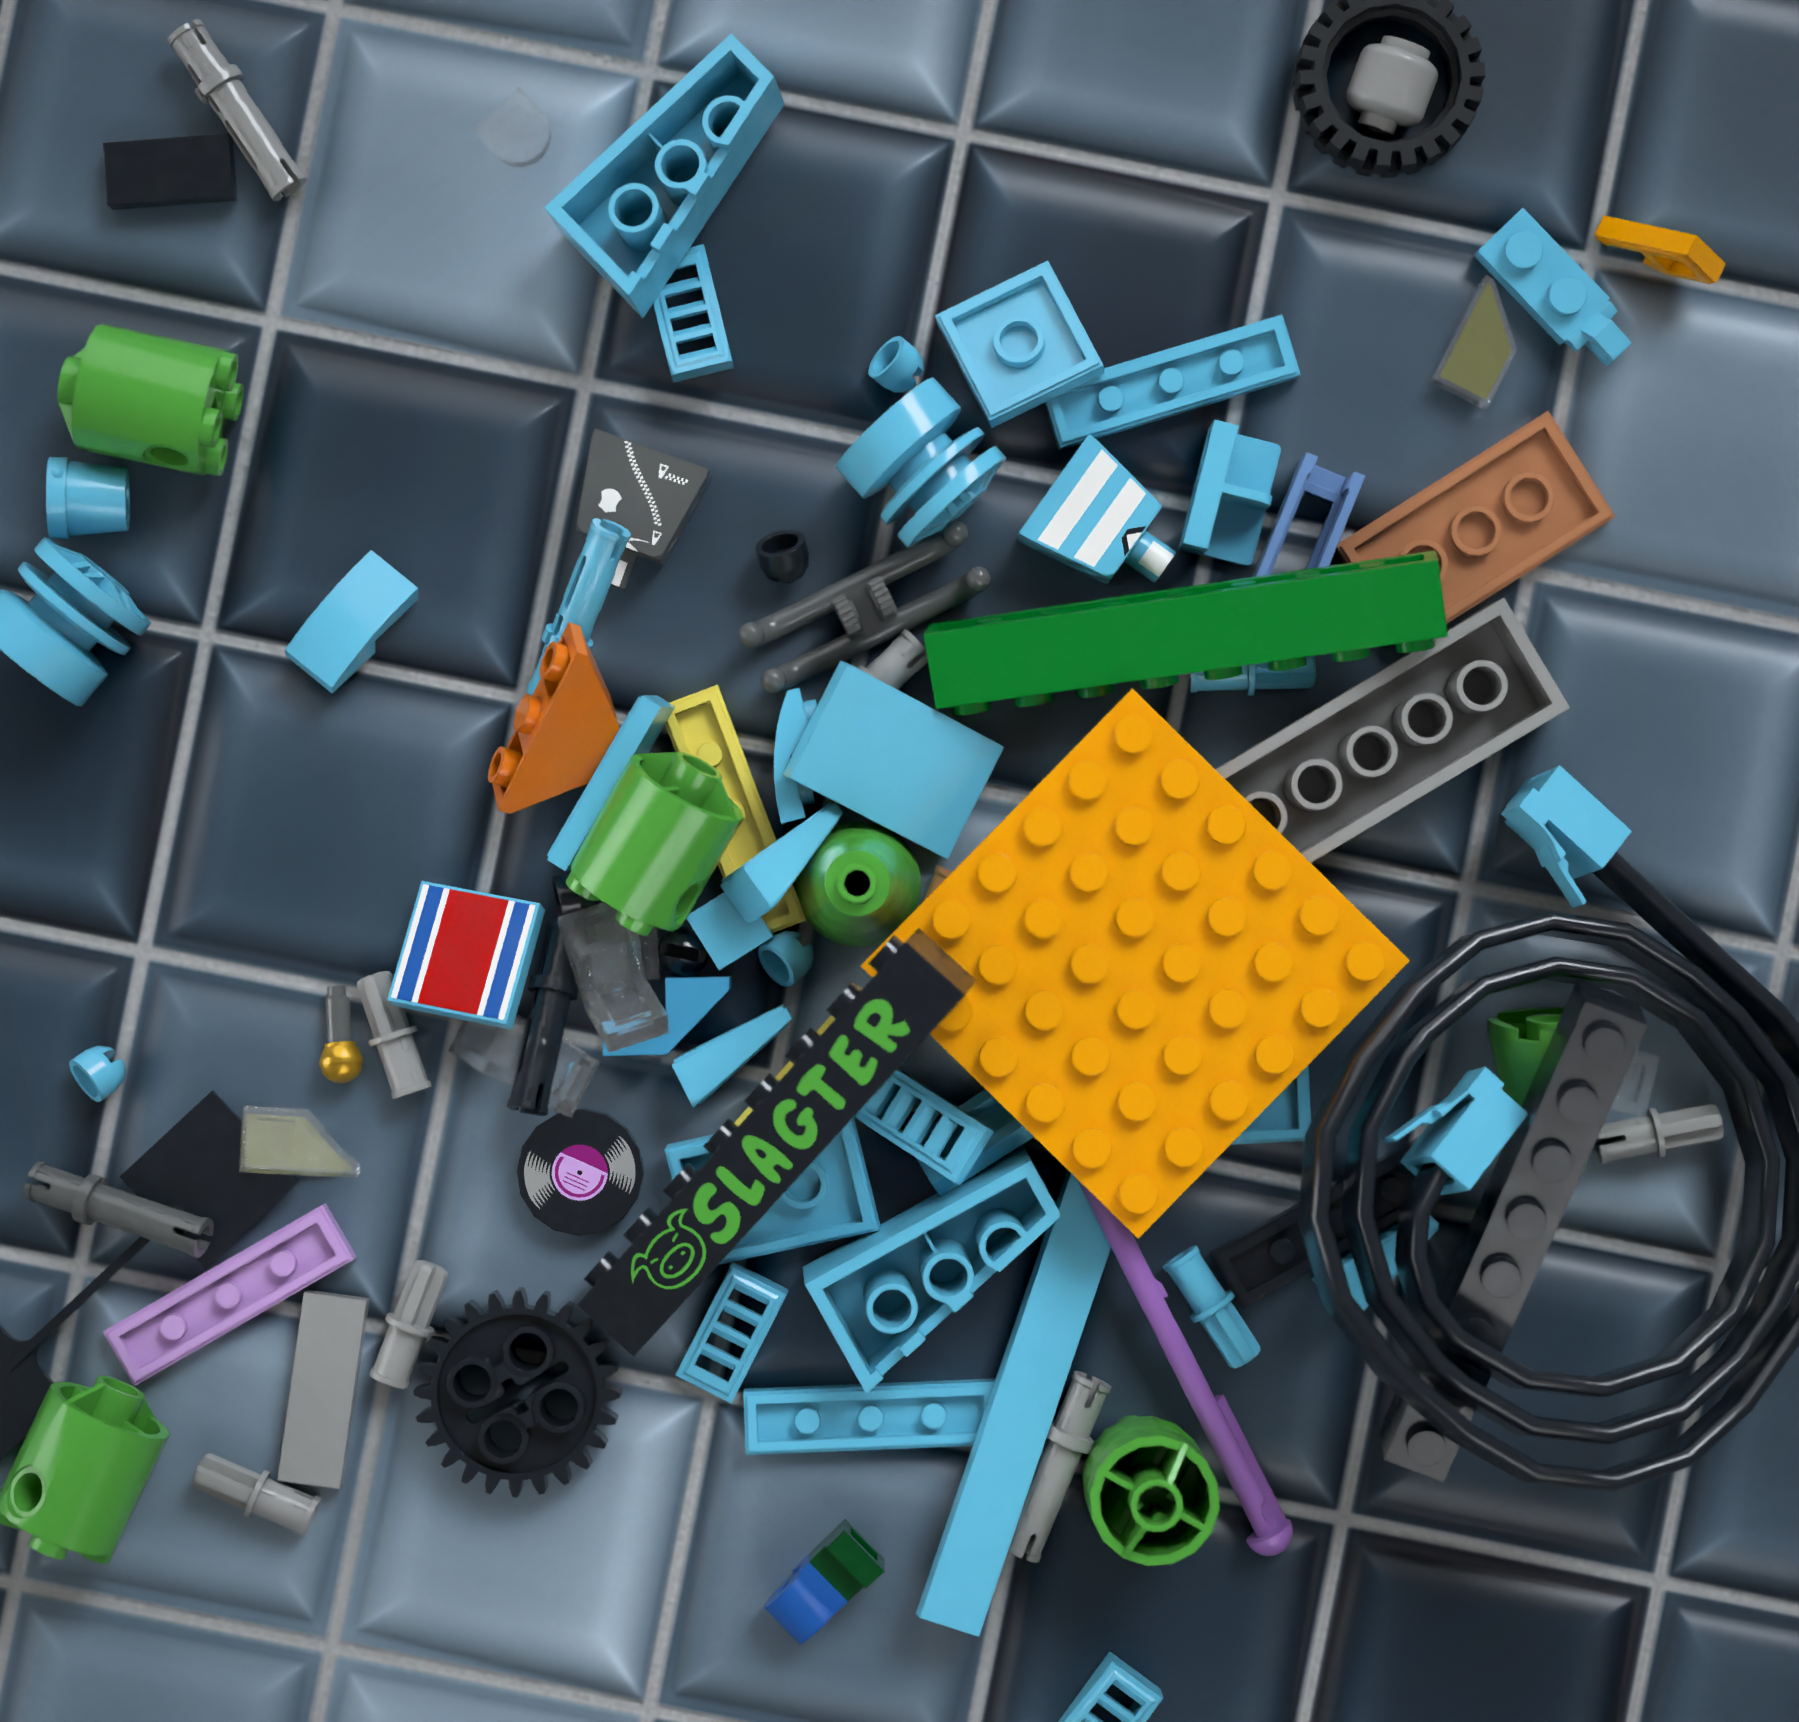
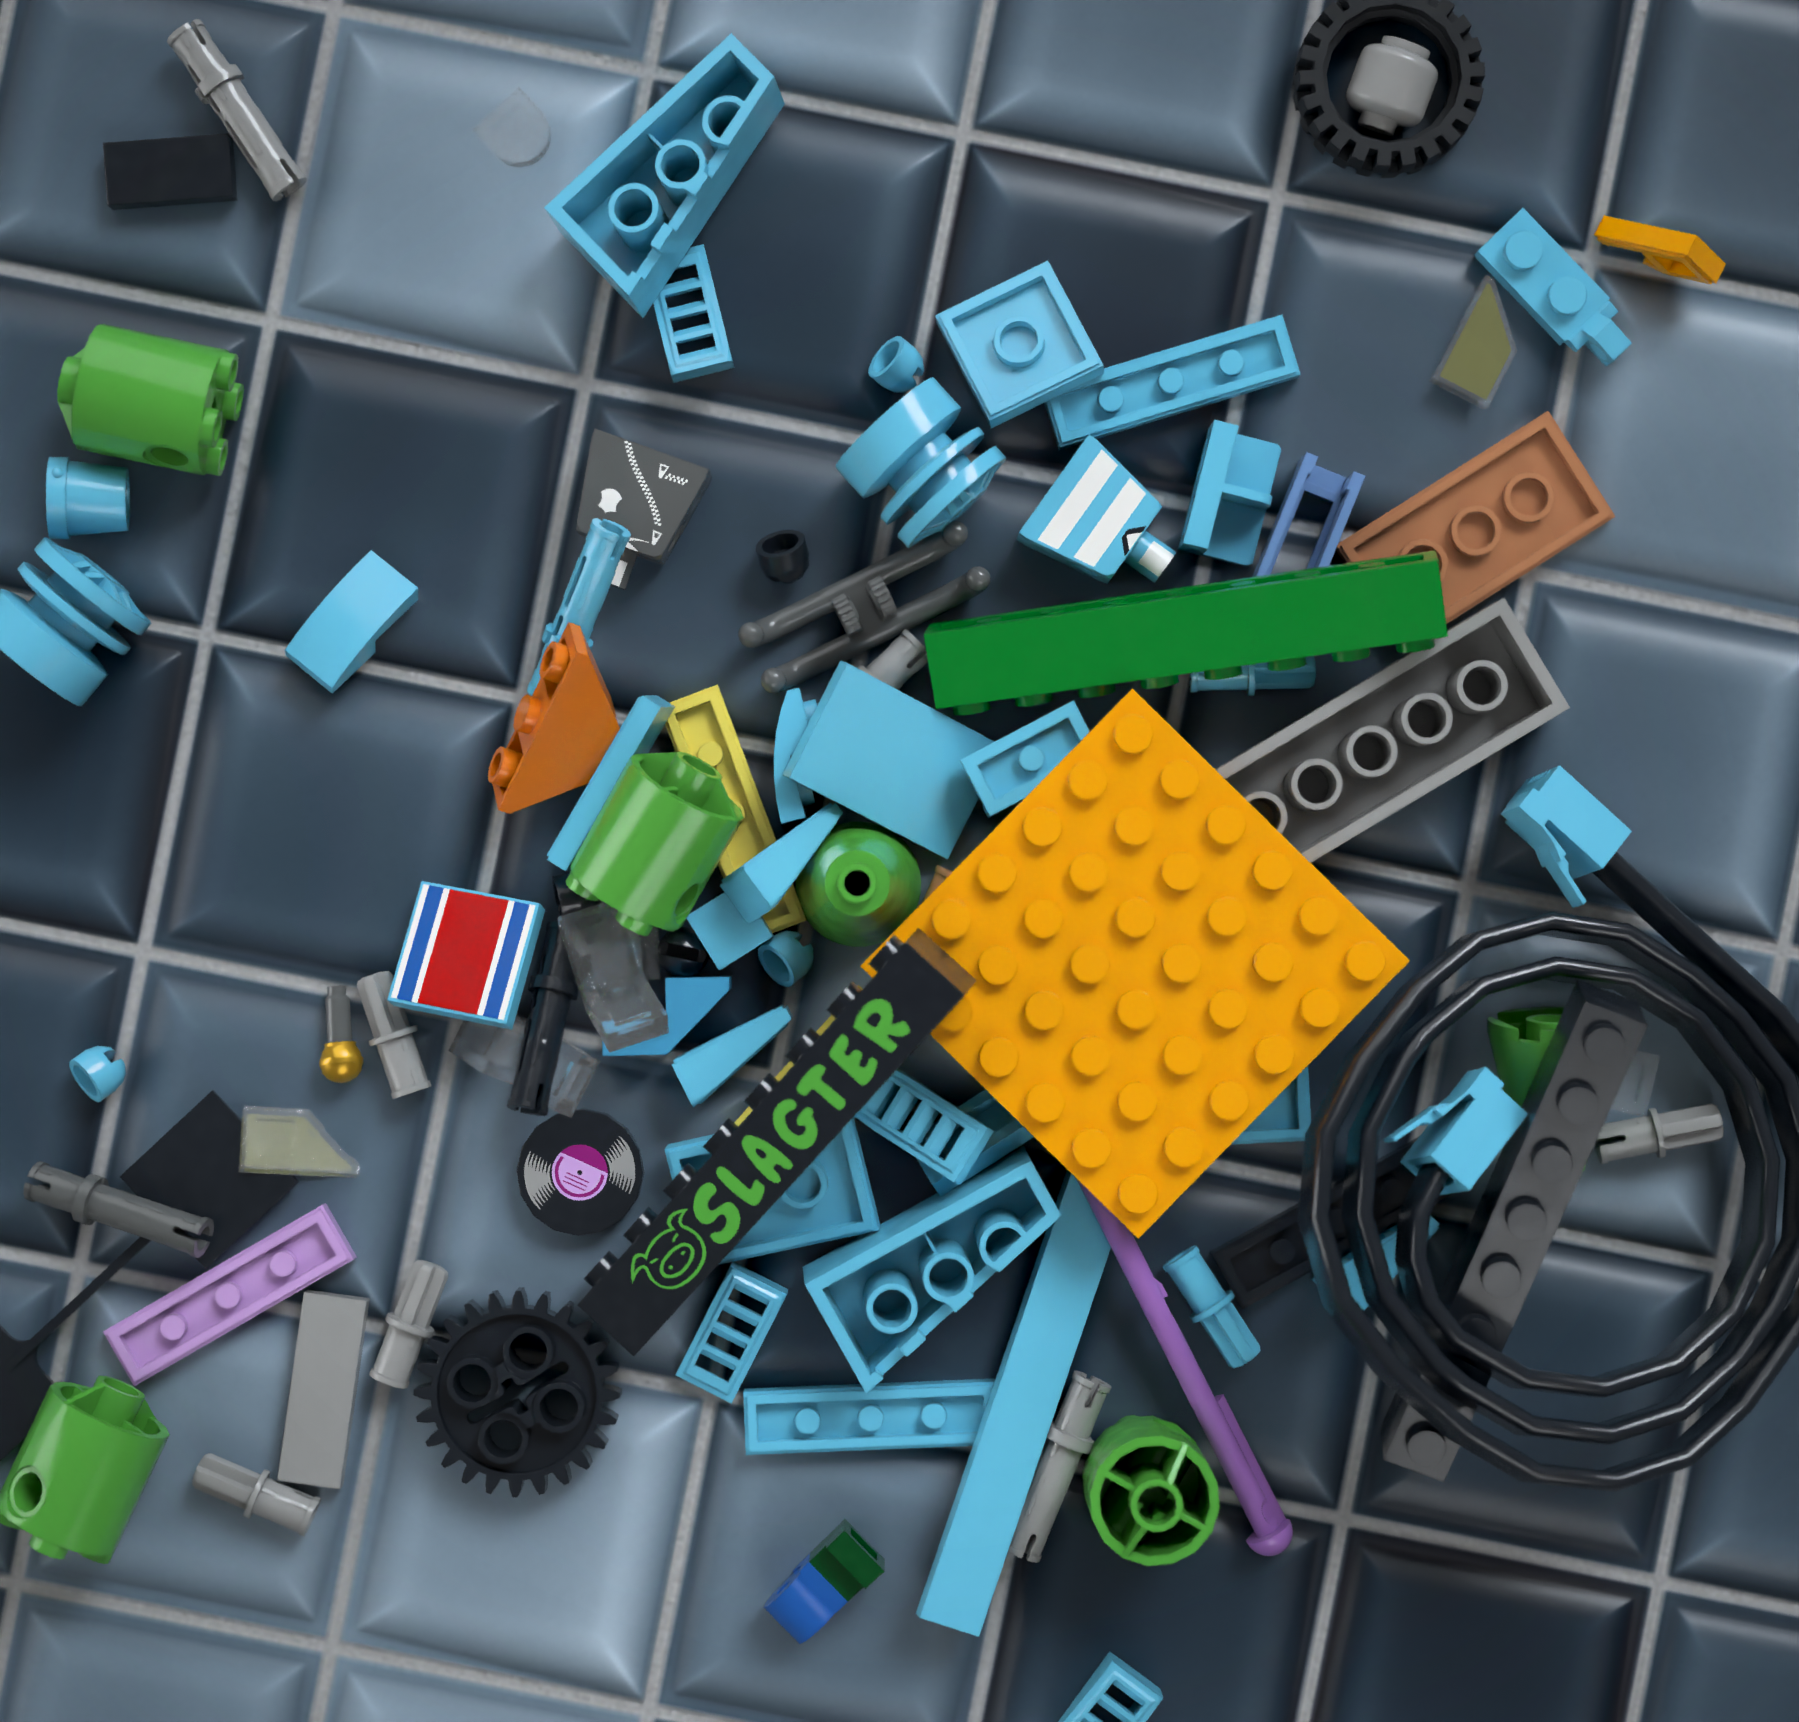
(1018, 762): none -> medium azure panel

